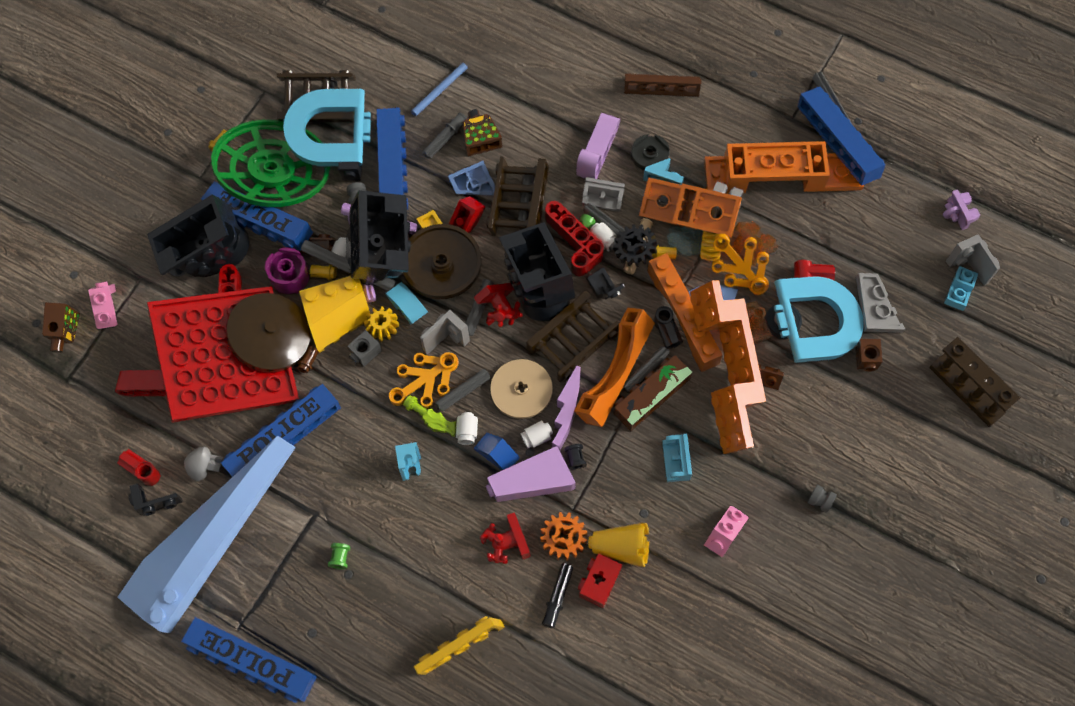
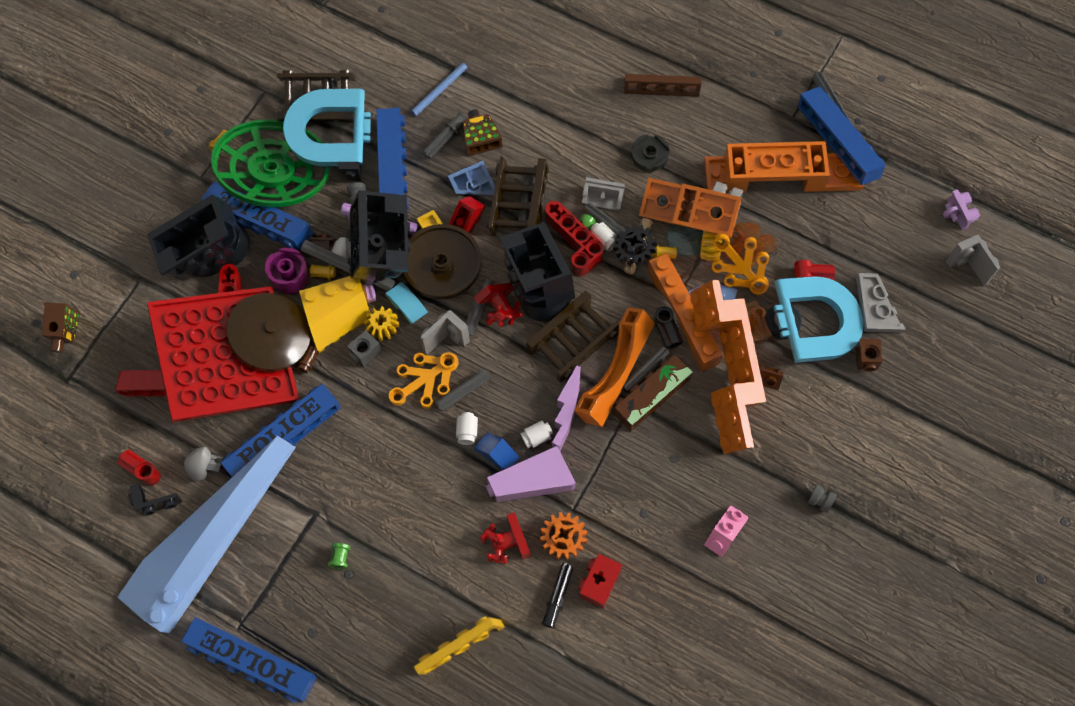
(103, 305): bright pink bracket -> none
(408, 456): medium azure hinge -> none
(433, 420): lime piece -> none
(536, 392): tan piece -> none
(575, 456): black bush -> none
(593, 157): lavender beam -> none
(603, 285): black bracket -> none
(622, 543): yellow cone -> none
(660, 172): medium azure slope -> none
(677, 458): medium azure hinge -> none
(961, 288): medium azure slope -> none
(974, 382): dark brown fence -> none

